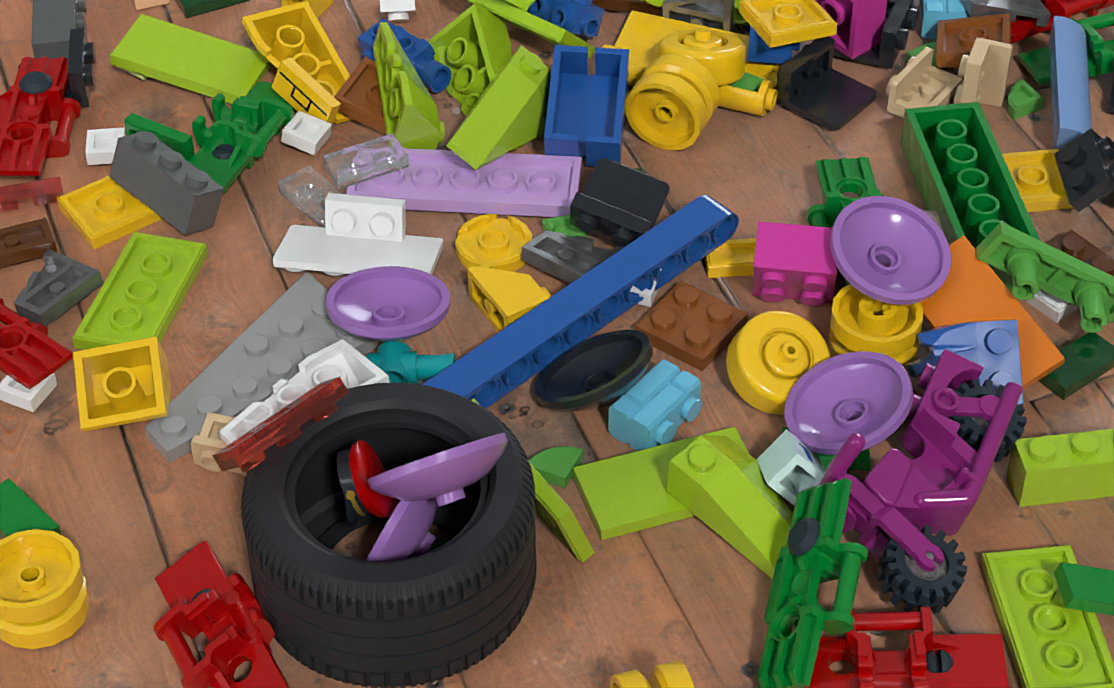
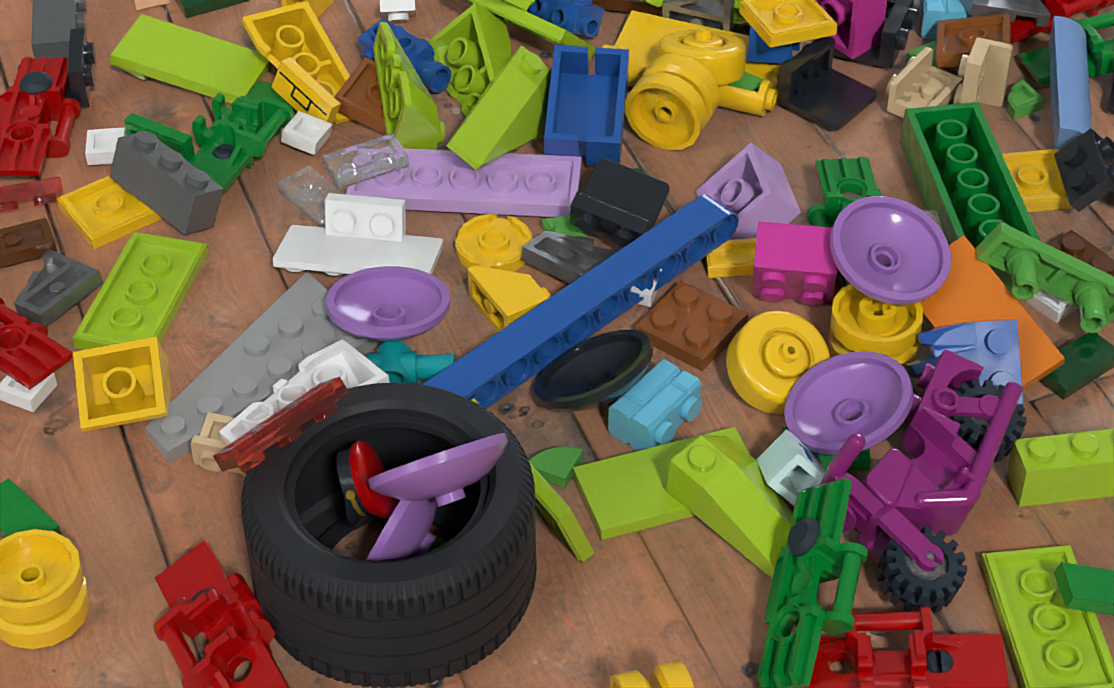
(754, 190): none -> lavender slope

